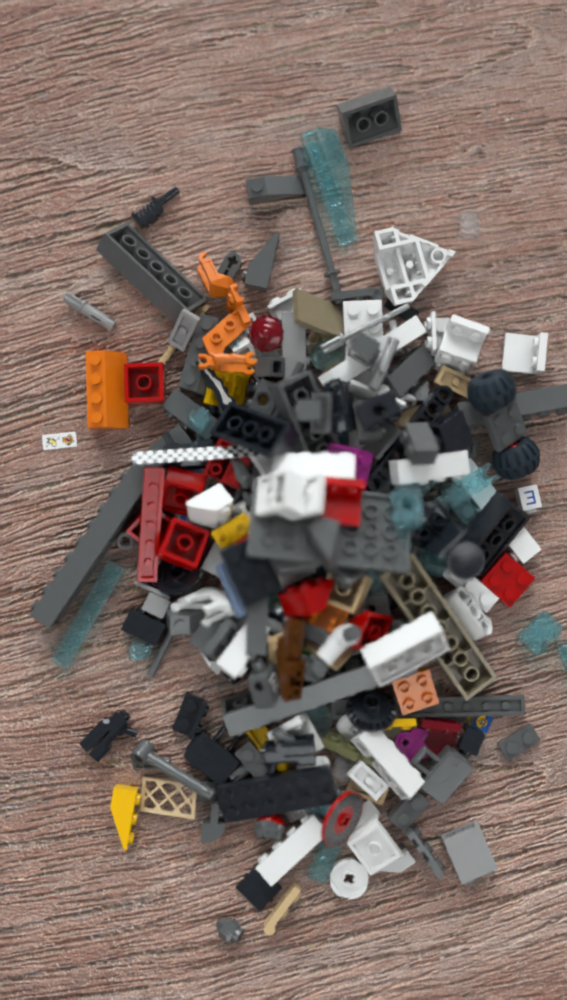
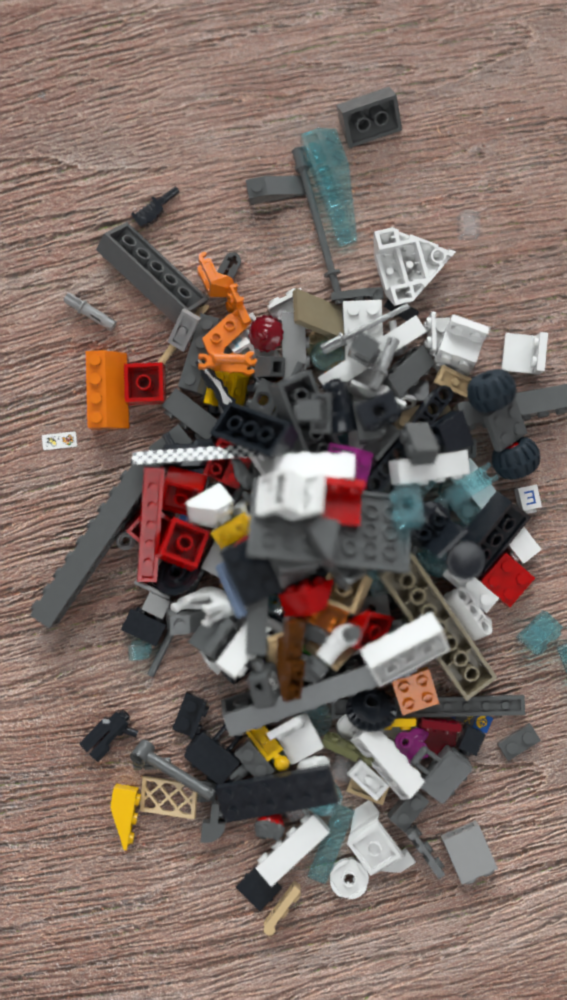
(88, 614): clear light blue plate -> none
(199, 419): clear light blue plate -> none
(229, 930): dark grey rock -> none
(260, 268): dark grey slope -> none
(288, 749): black piece -> none
(341, 819): piece -> none

